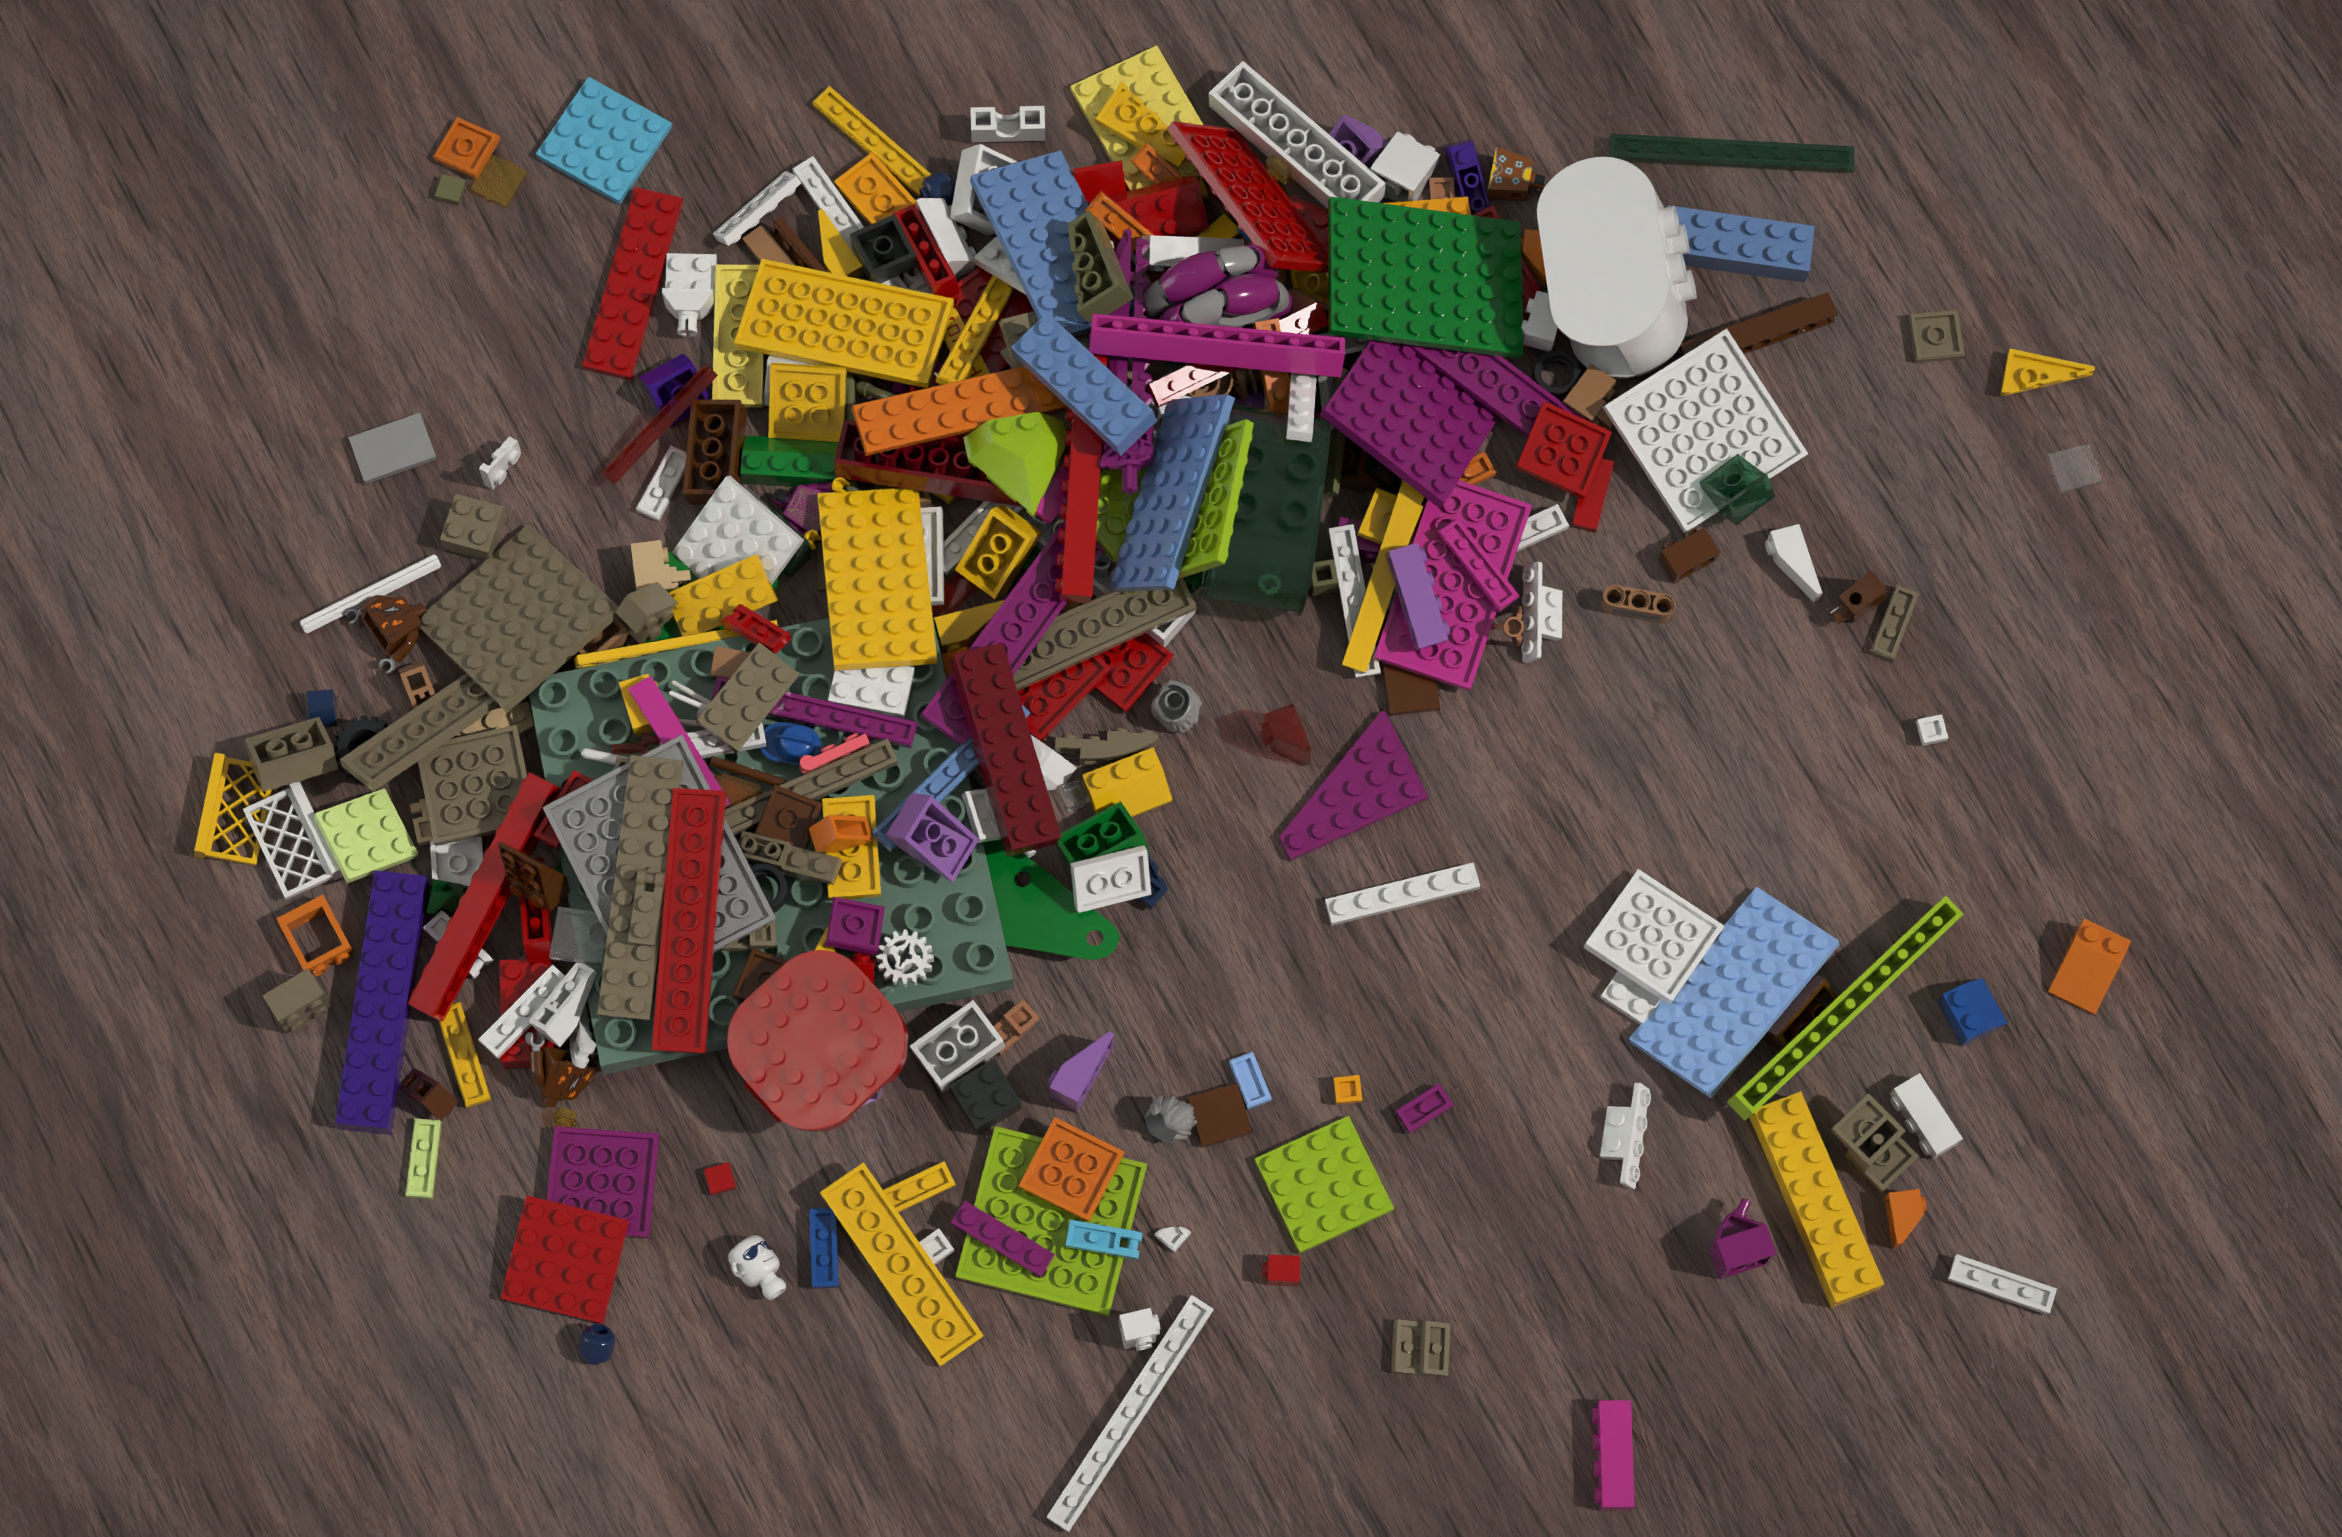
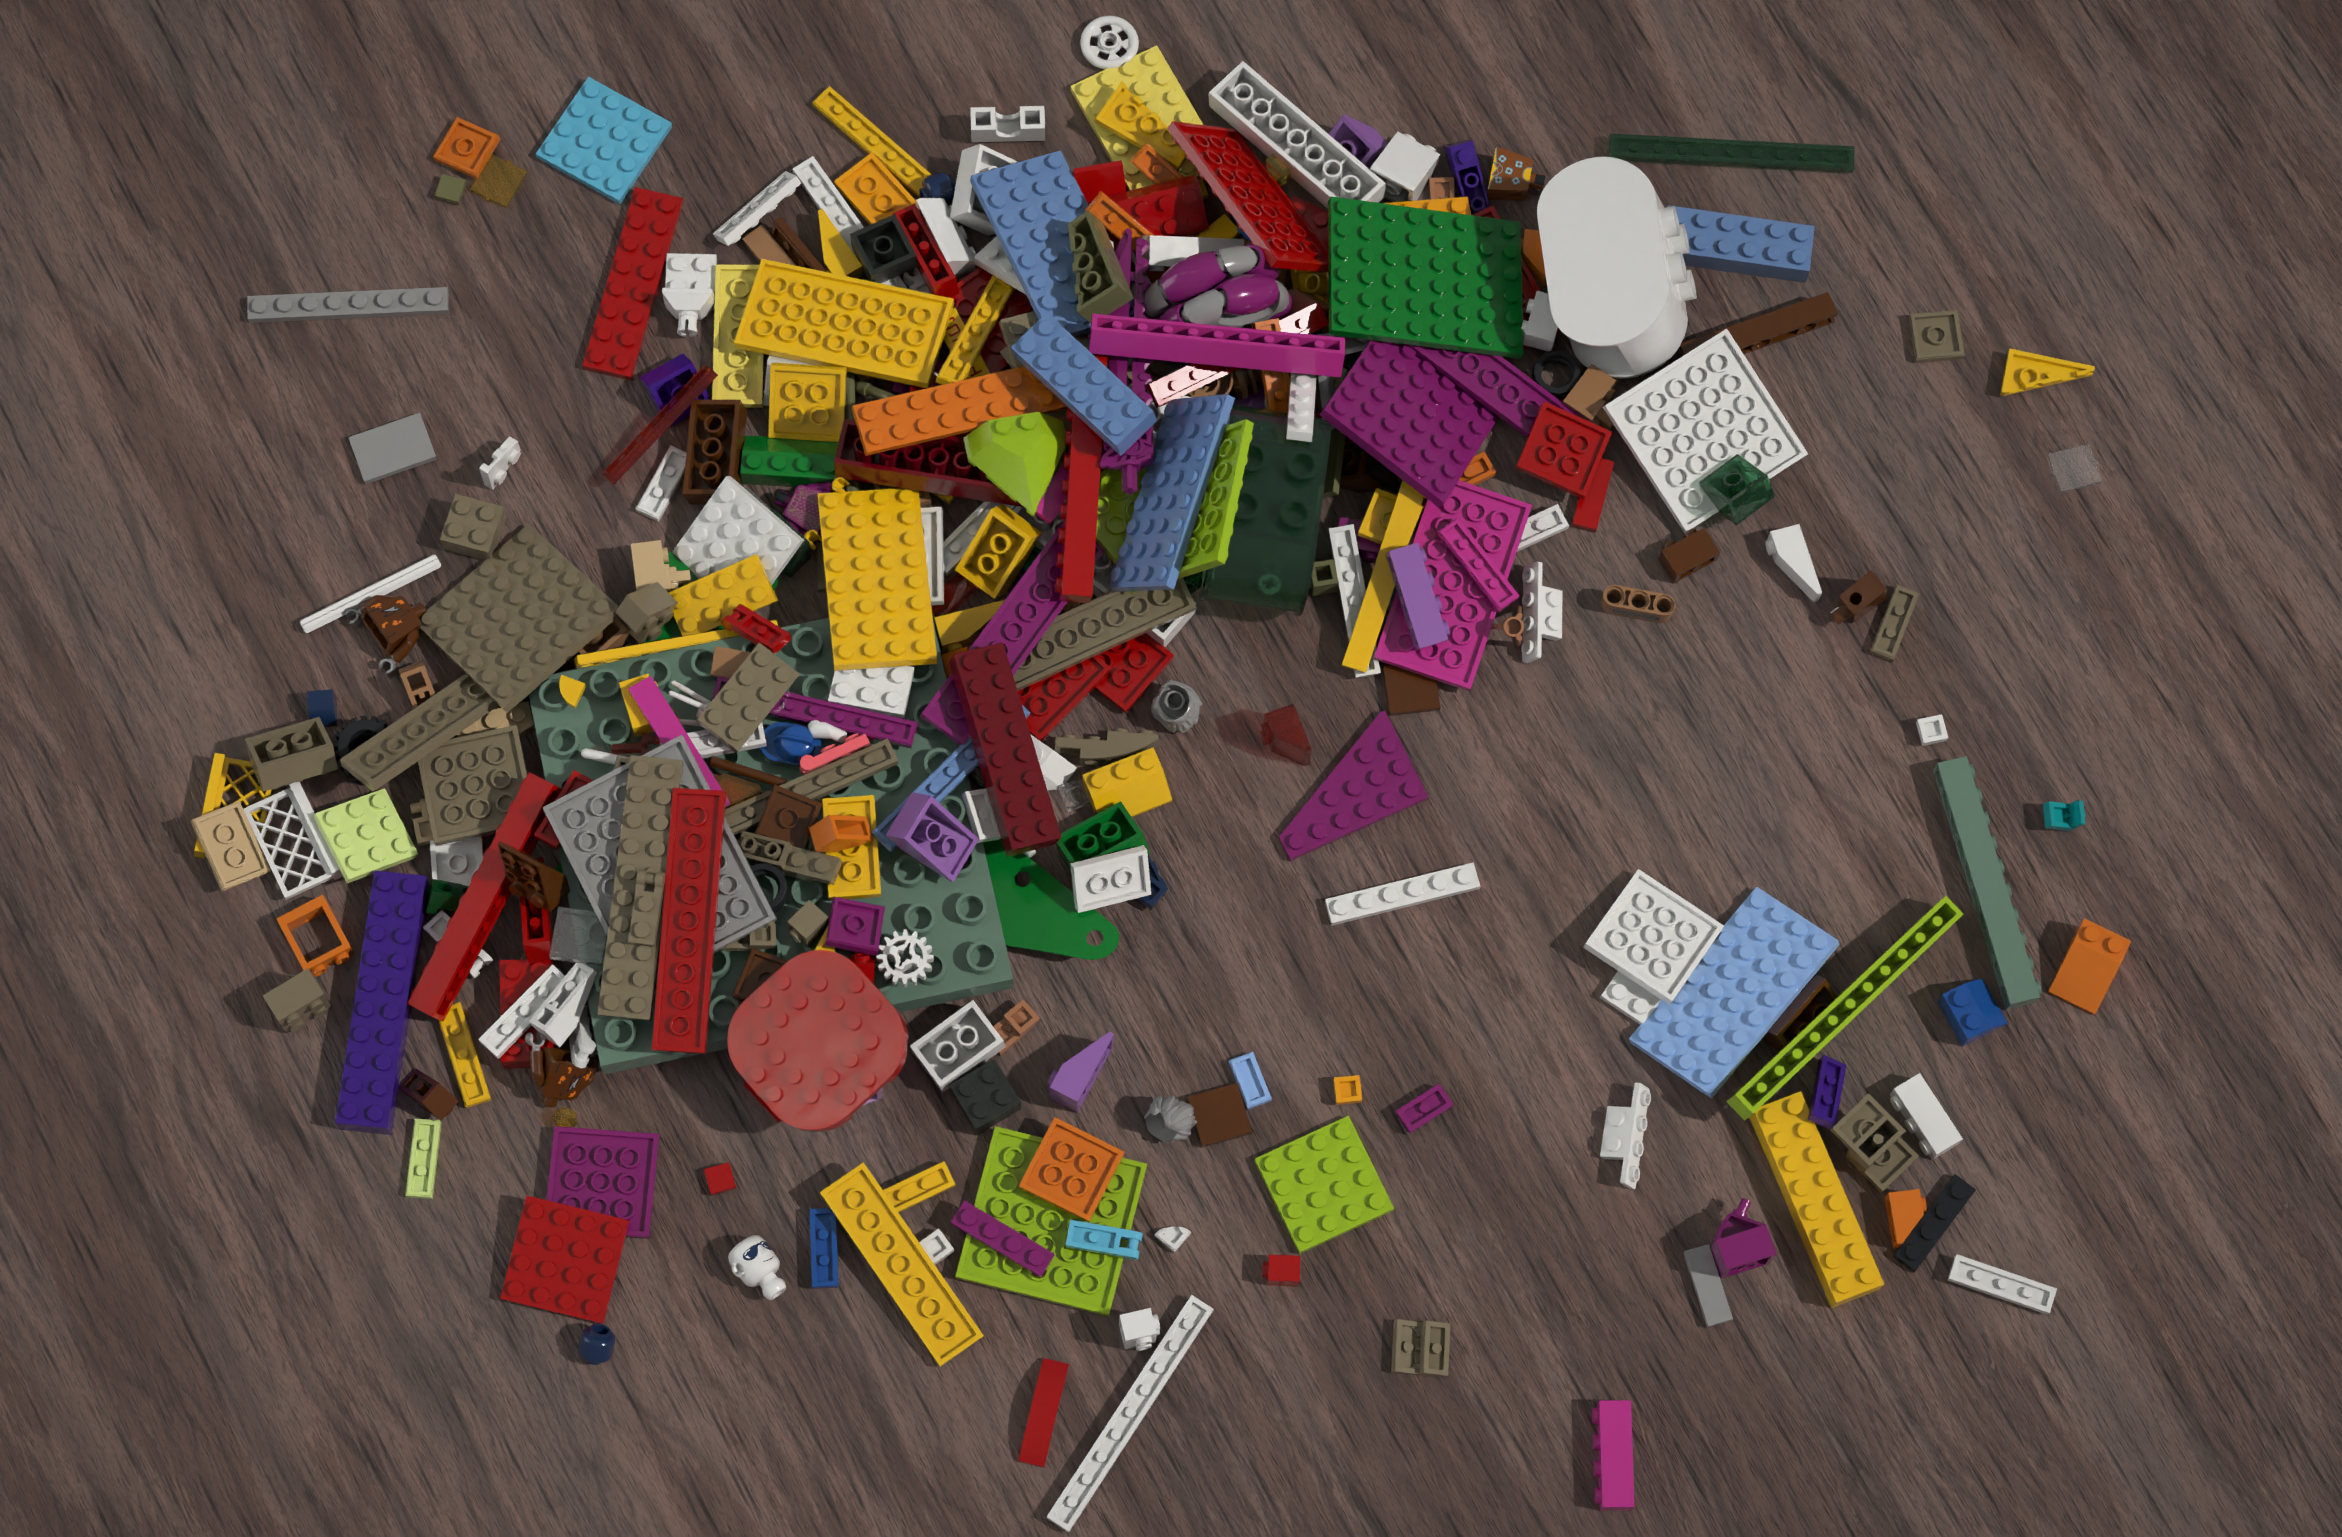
(230, 846): none -> tan tile
(348, 304): none -> light grey plate
(571, 690): none -> yellow tile
(807, 923): none -> dark tan brick
(826, 731): none -> white arm
(1043, 1412): none -> red slope
(1117, 25): none -> white plate
(1707, 1285): none -> light grey tile
(1827, 1092): none -> dark purple plate
(1934, 1223): none -> black plate
(1986, 883): none -> sand green brick
(2064, 815): none -> teal bracket

